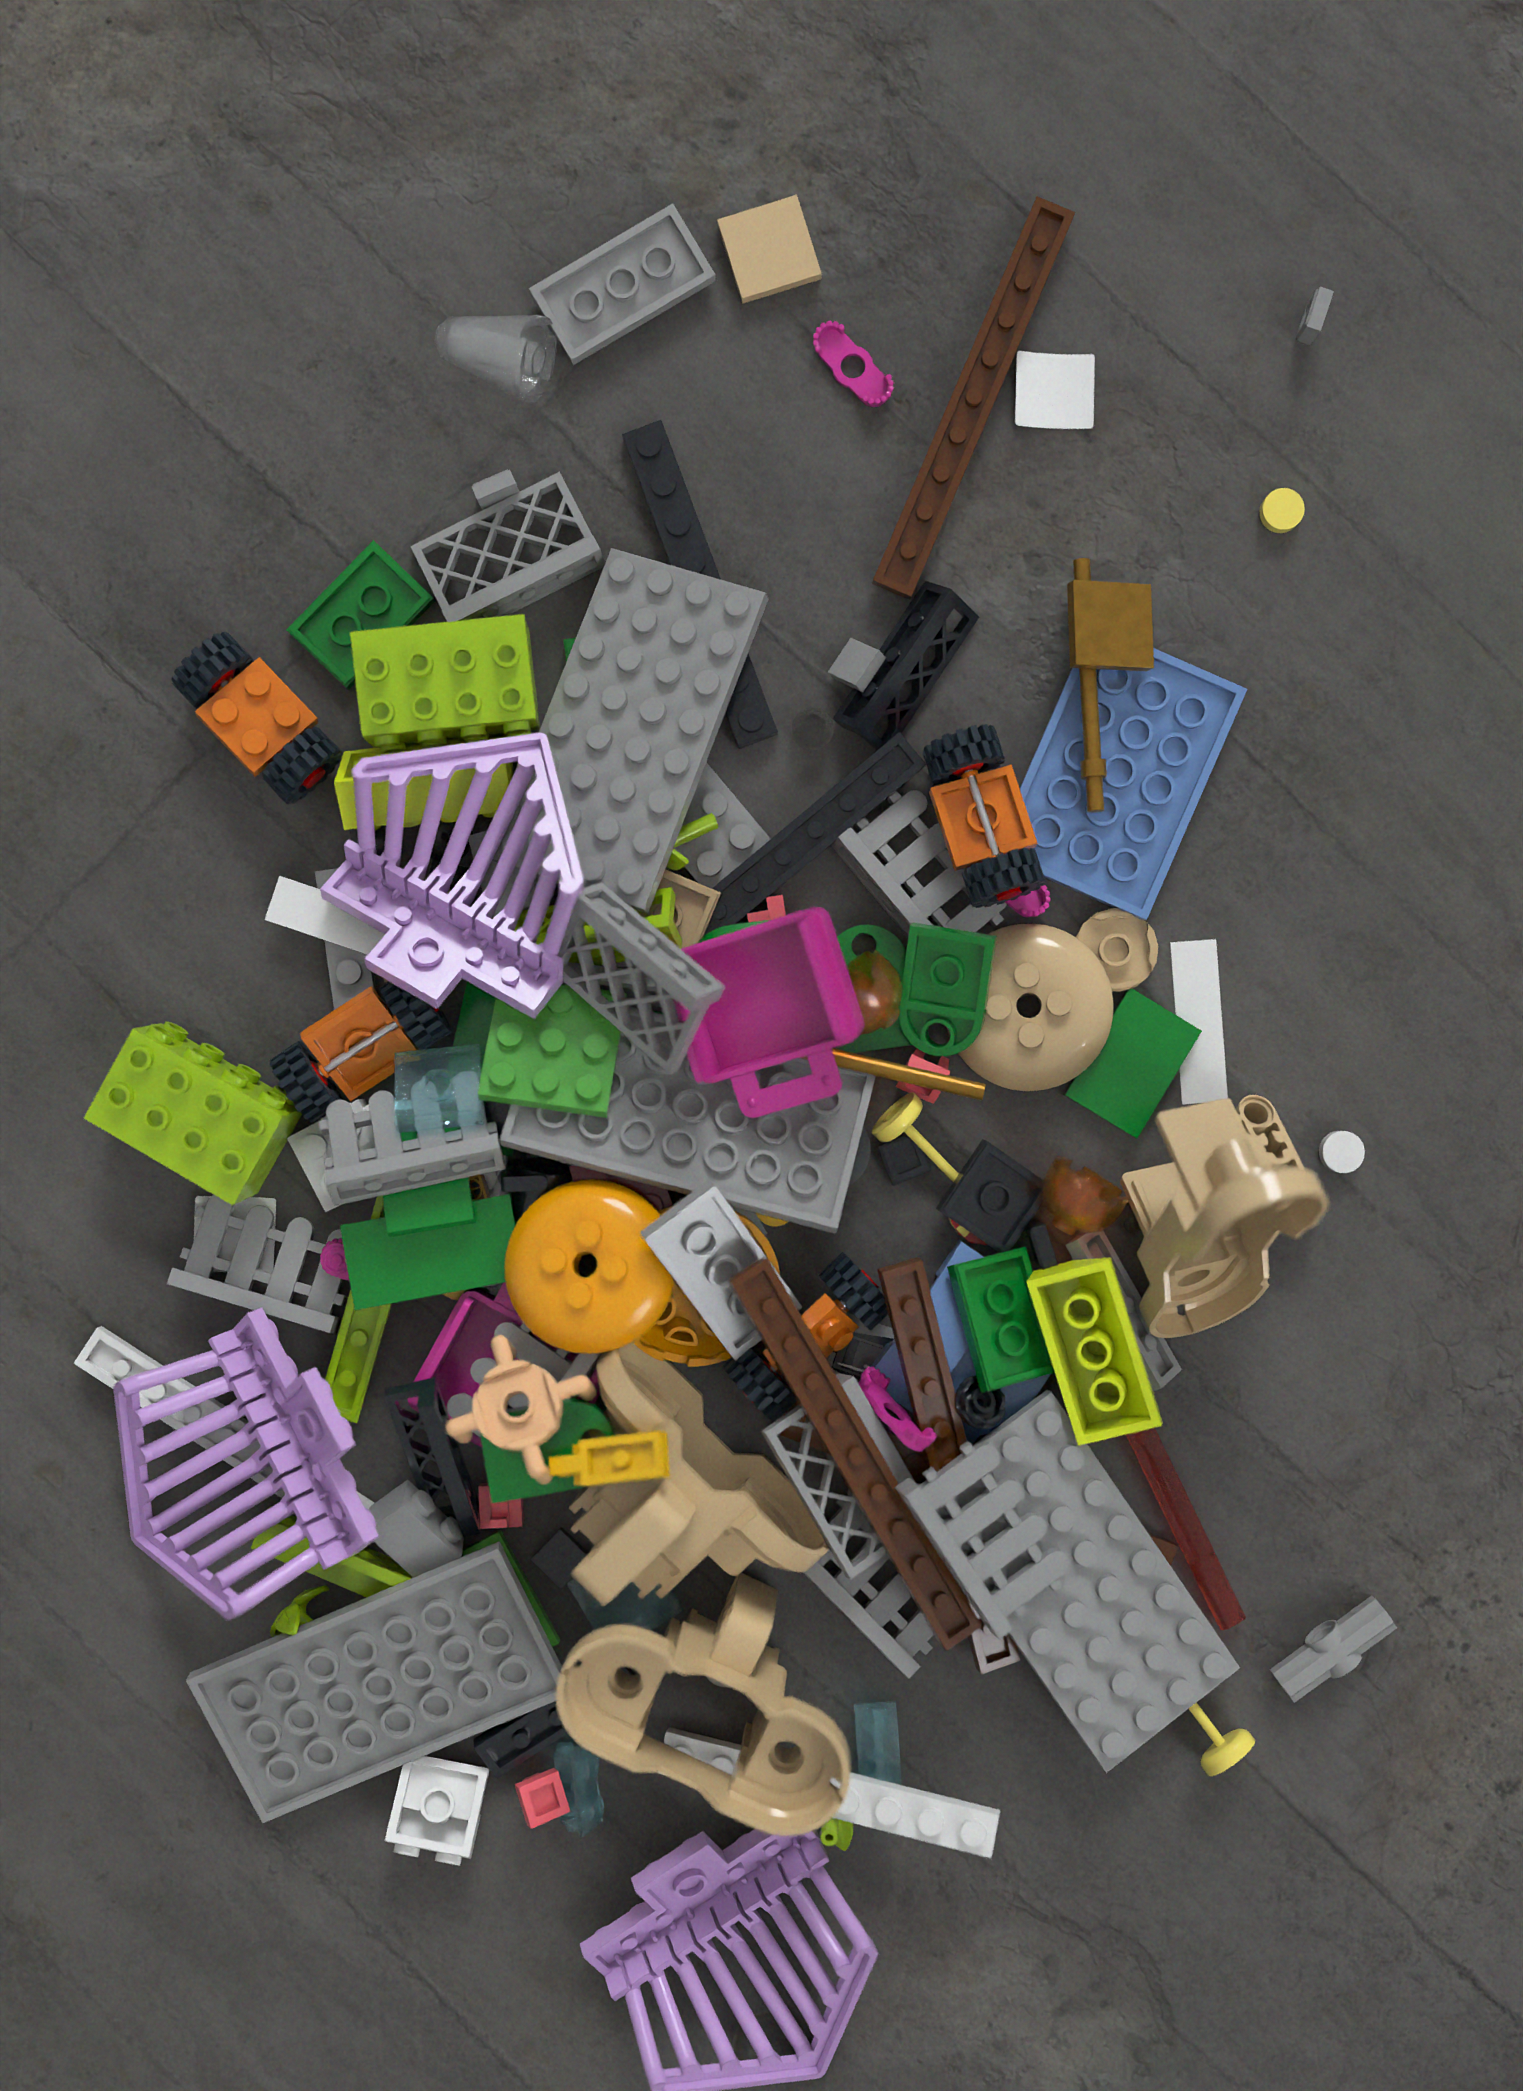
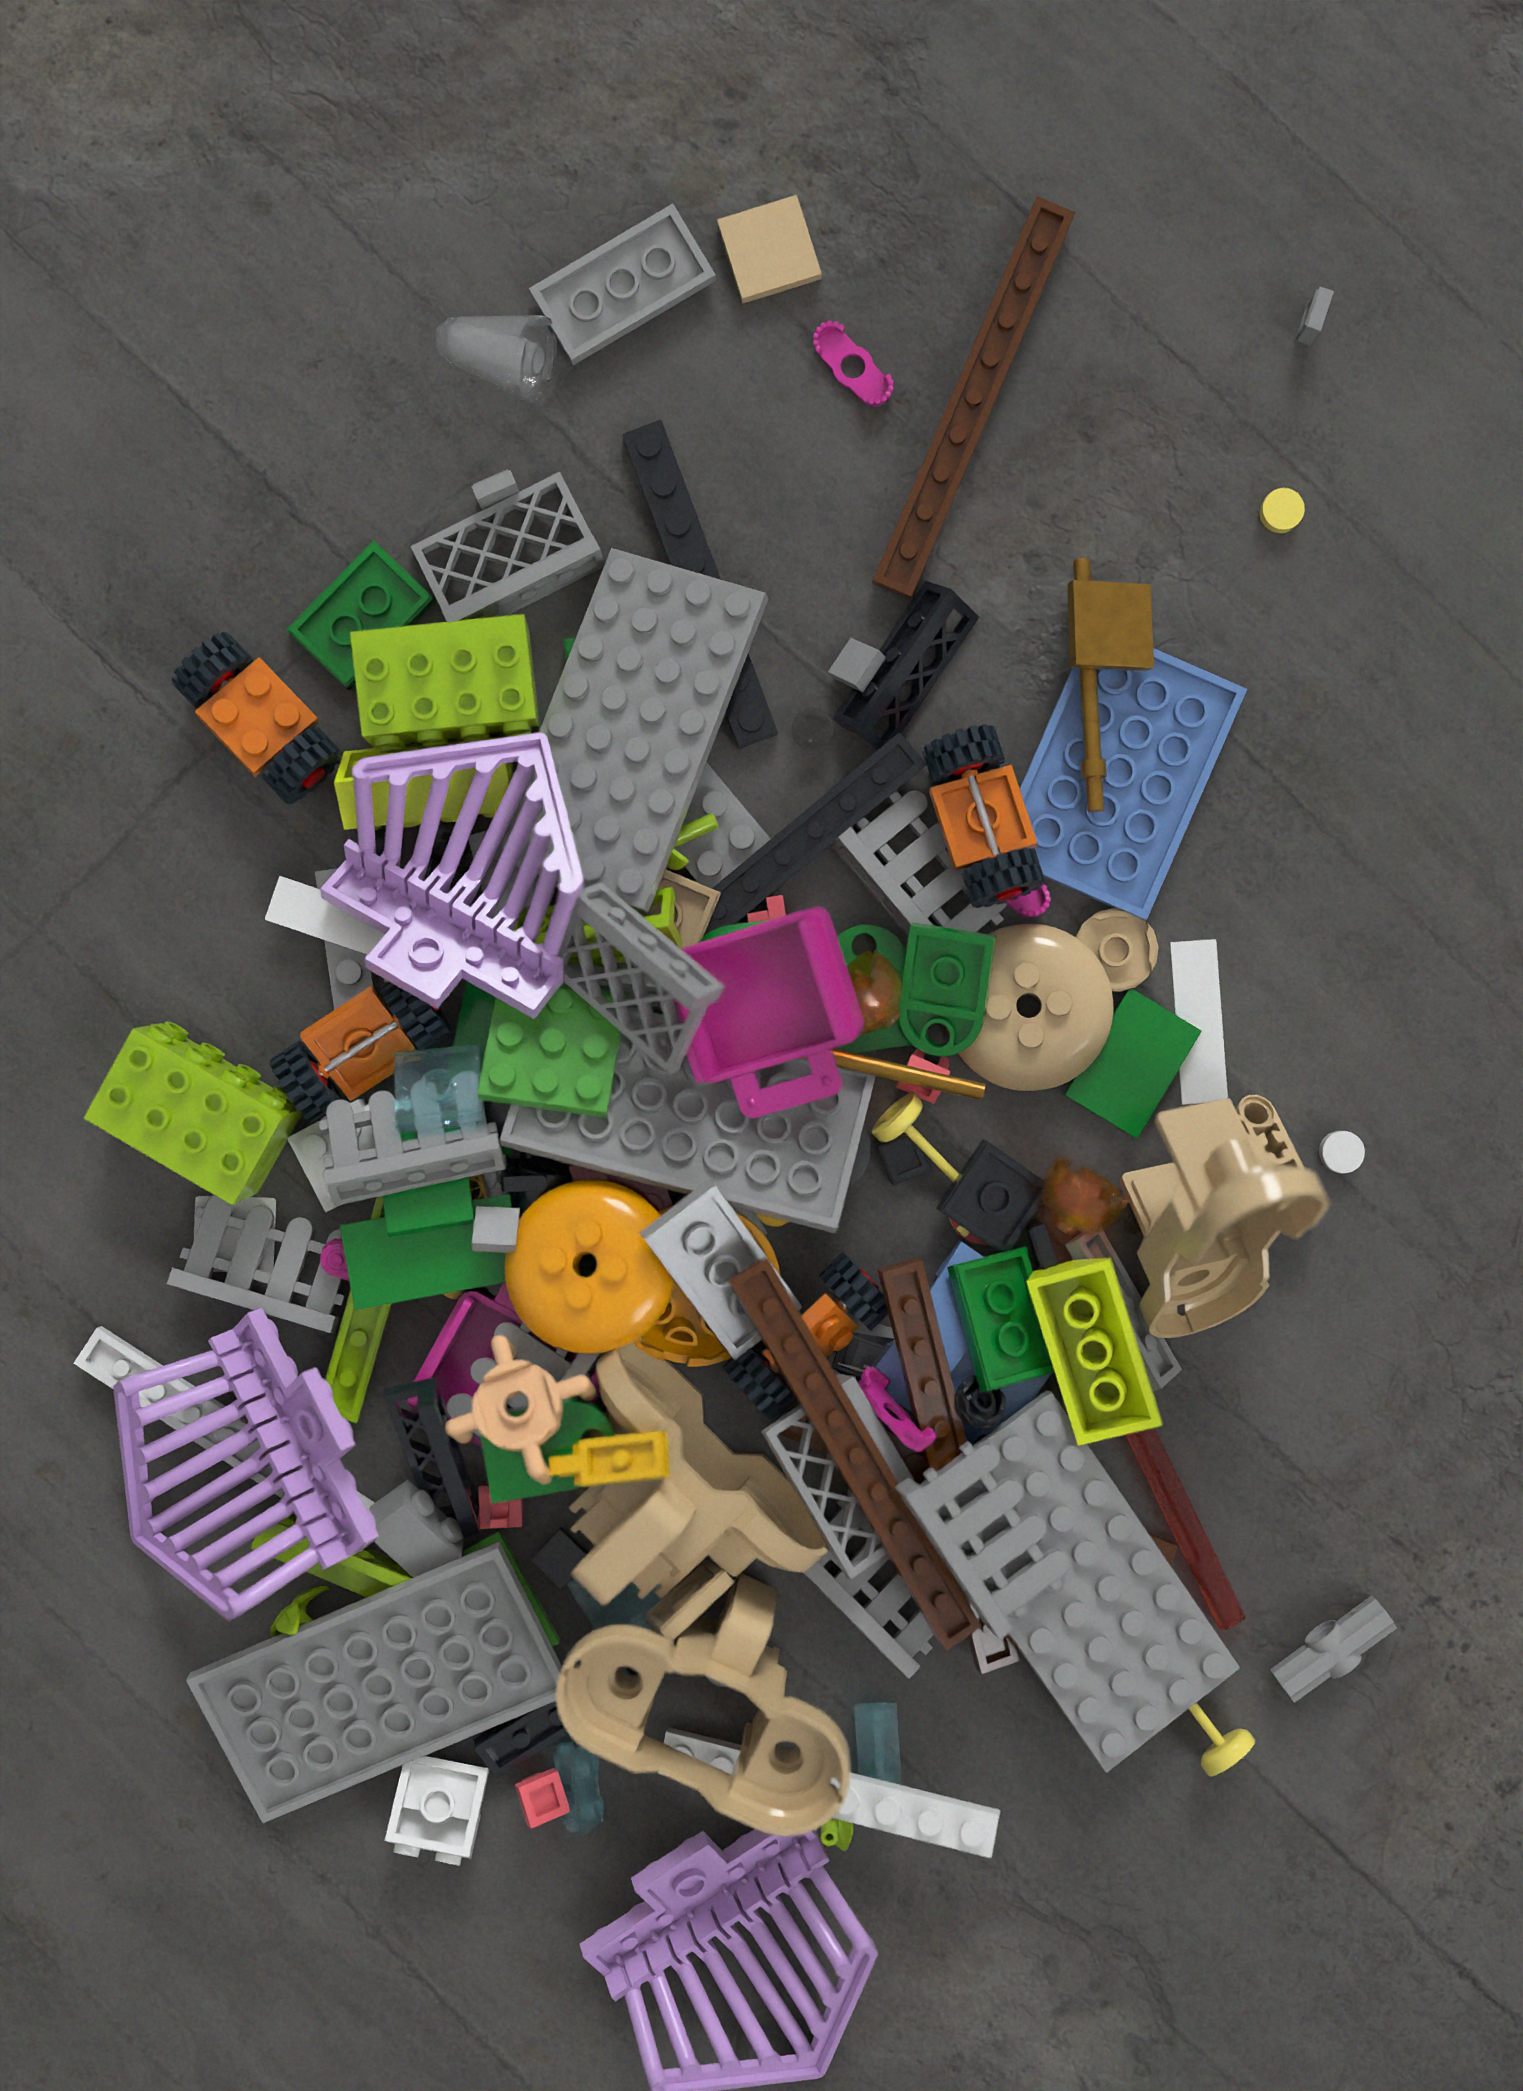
(495, 1229): none -> light grey tile
(688, 1599): none -> tan plate
(1054, 390): white sticker -> none

